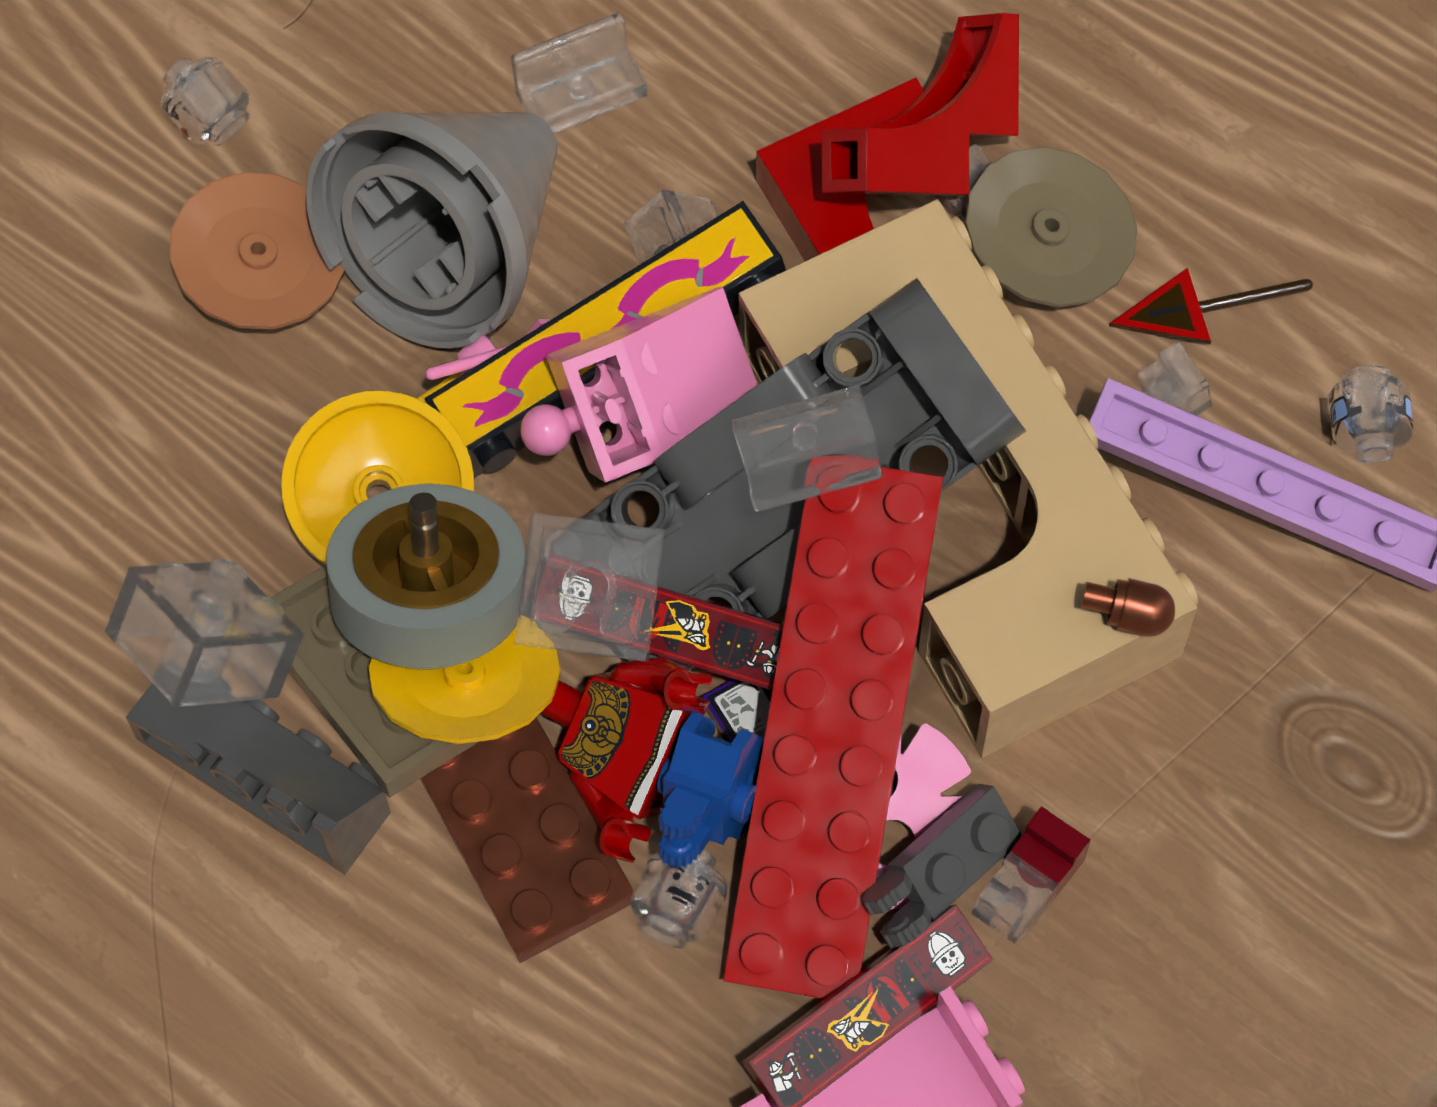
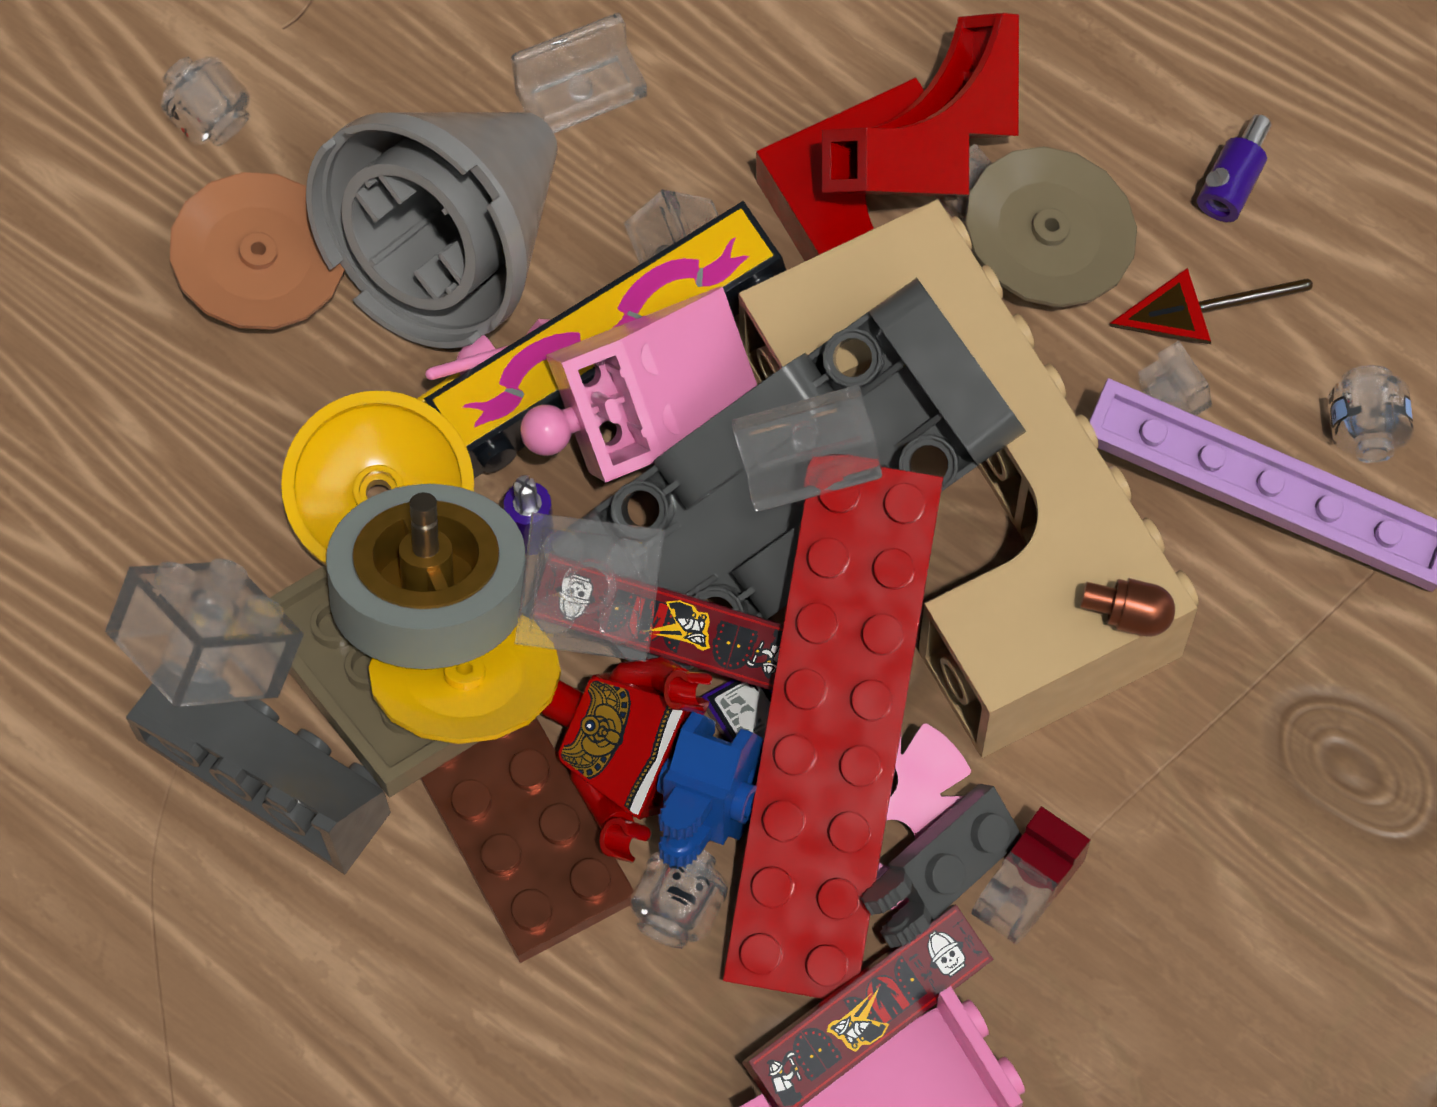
(523, 499): none -> piece
(1235, 172): none -> dark purple piece

